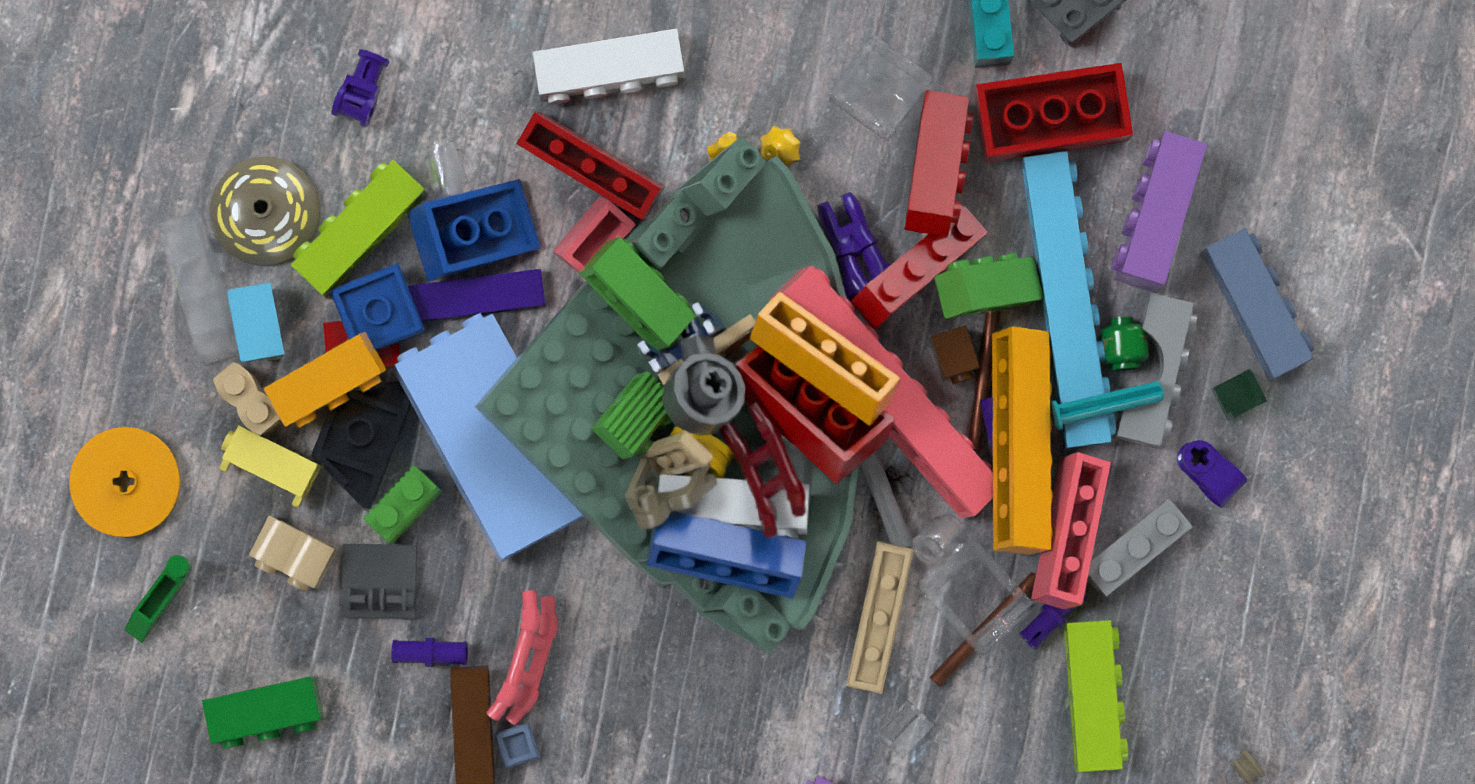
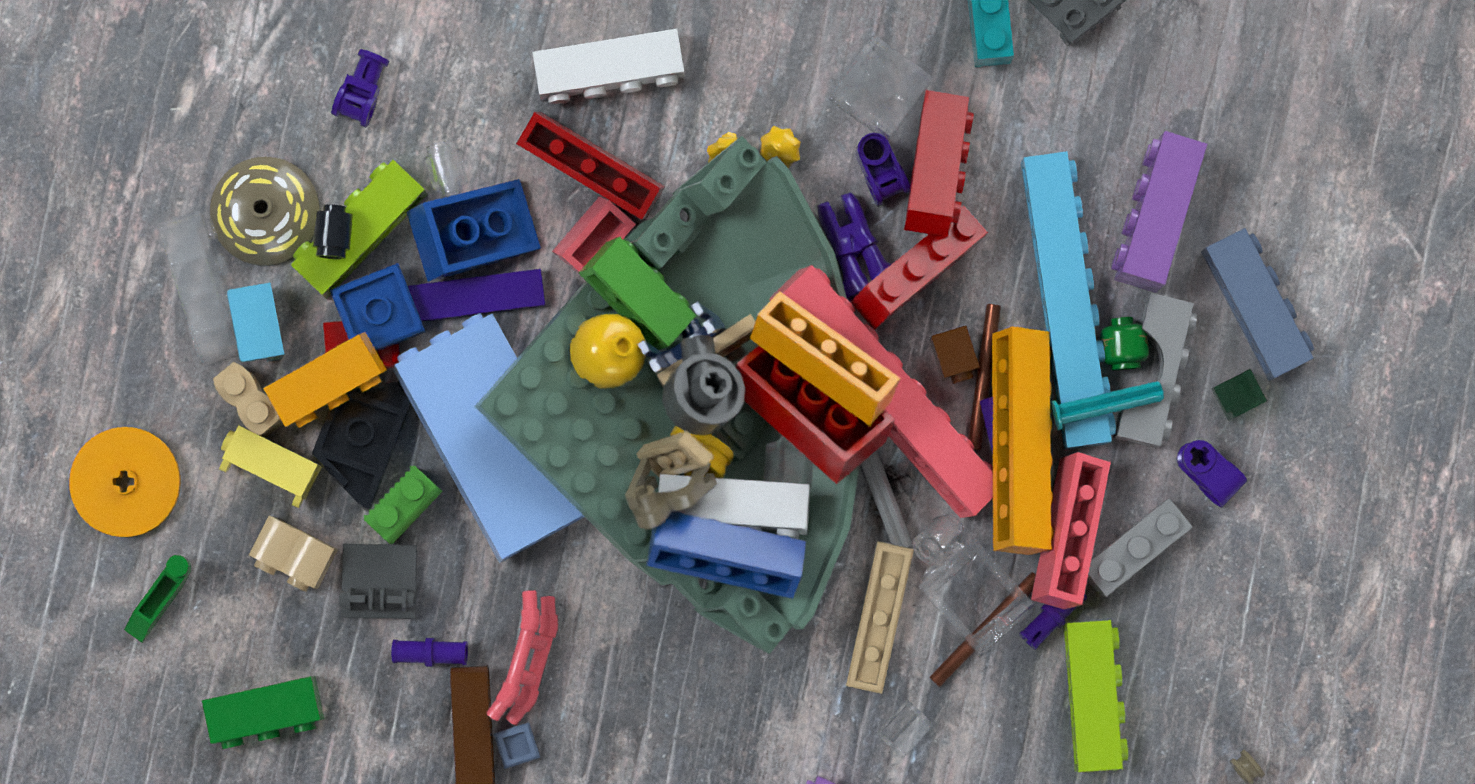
(332, 232): none -> black brick
(607, 350): none -> yellow cylinder
(633, 417): bright green brick -> none
(749, 462): dark red piece -> none
(882, 170): none -> dark purple piece
(988, 285): bright green brick -> none
(1053, 112): red brick -> none

